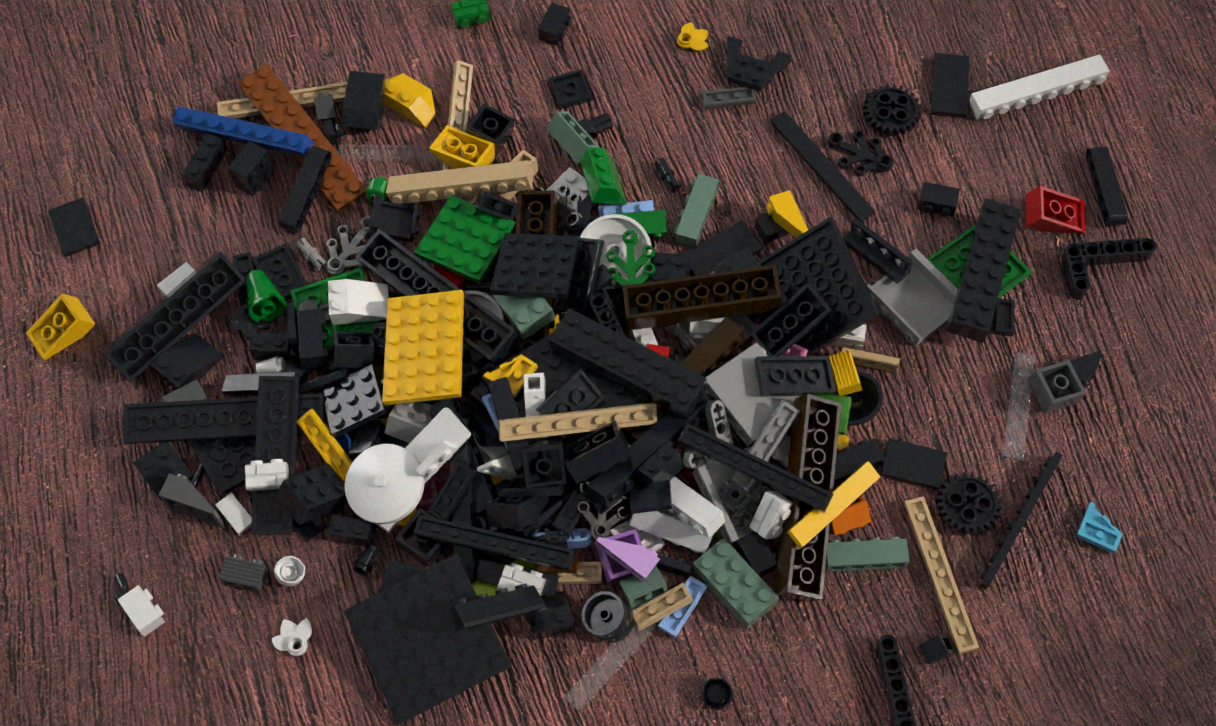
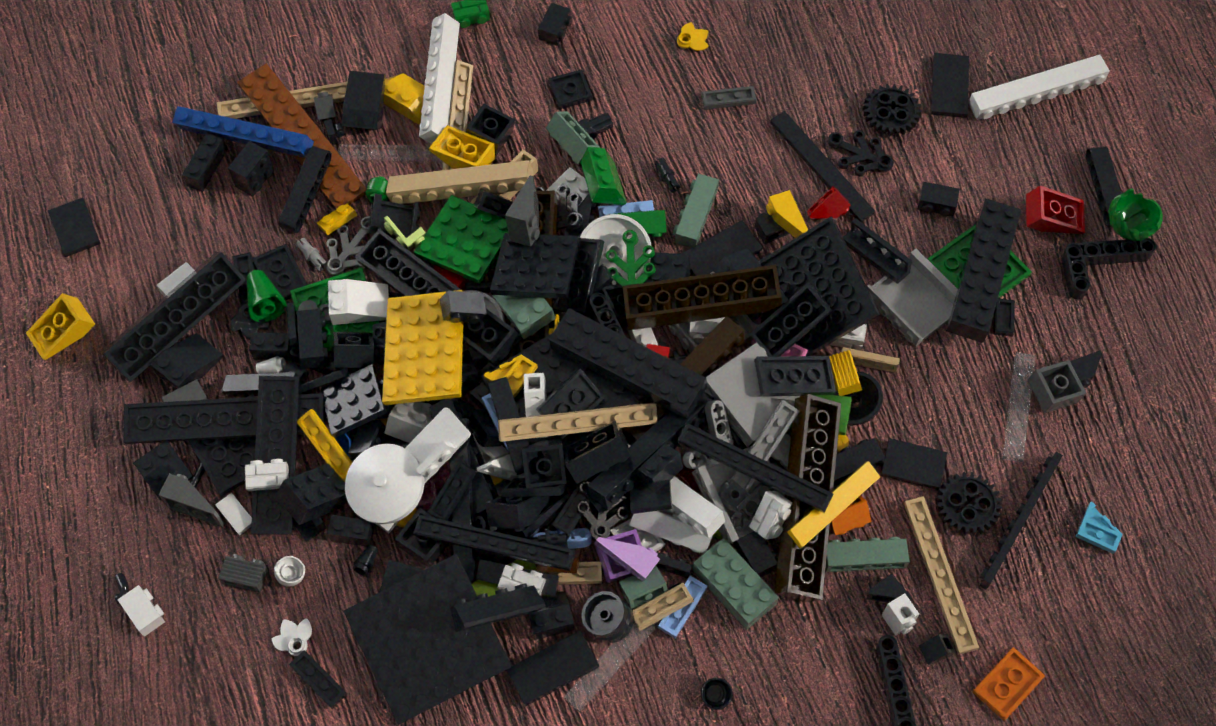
(318, 679): none -> black plate
(336, 219): none -> yellow plate
(409, 242): none -> yellowish green bracket
(439, 77): none -> white brick
(463, 306): none -> black brick
(523, 215): none -> dark grey slope
(553, 668): none -> black tile
(751, 71): black wing -> none
(829, 205): none -> red slope
(887, 590): none -> black slope
(900, 615): none -> white brick
(1008, 684): none -> orange tile
(1135, 216): none -> green piece

